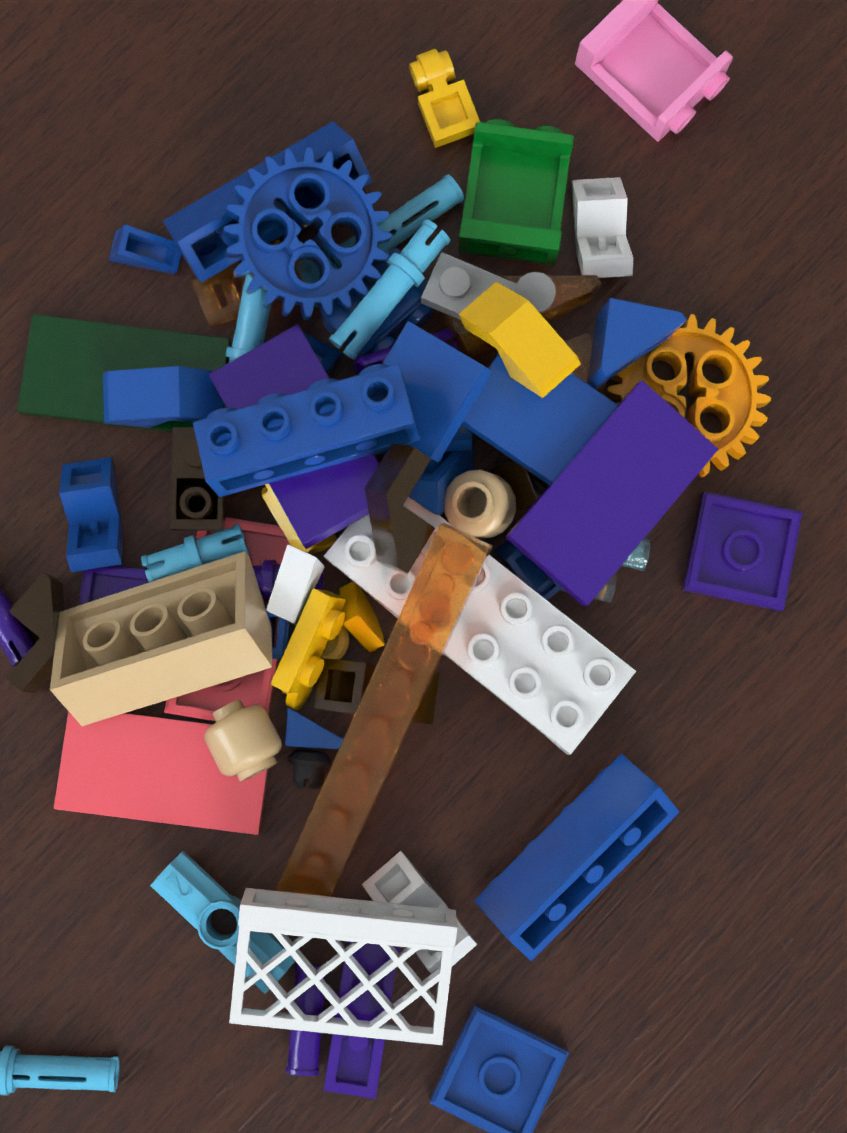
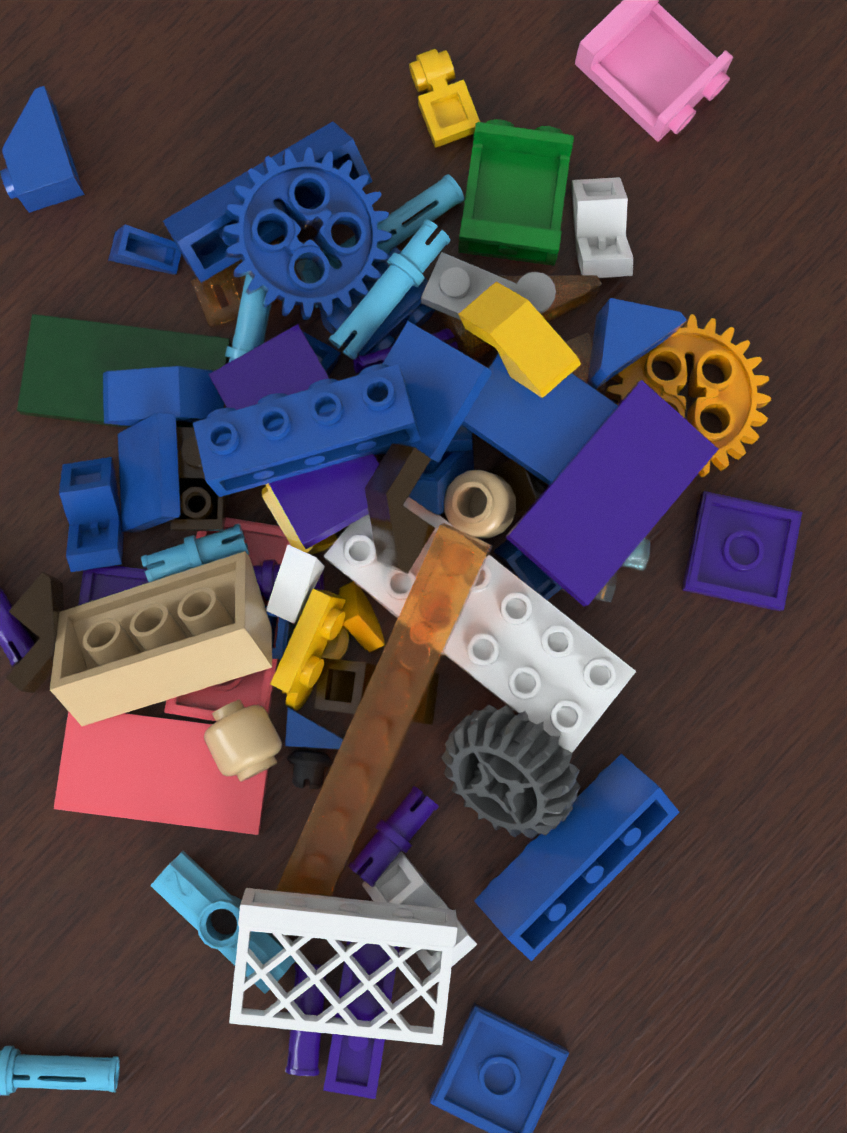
(39, 157): none -> blue slope
(149, 473): none -> blue tile
(393, 836): none -> dark purple pin
(511, 771): none -> dark grey gear

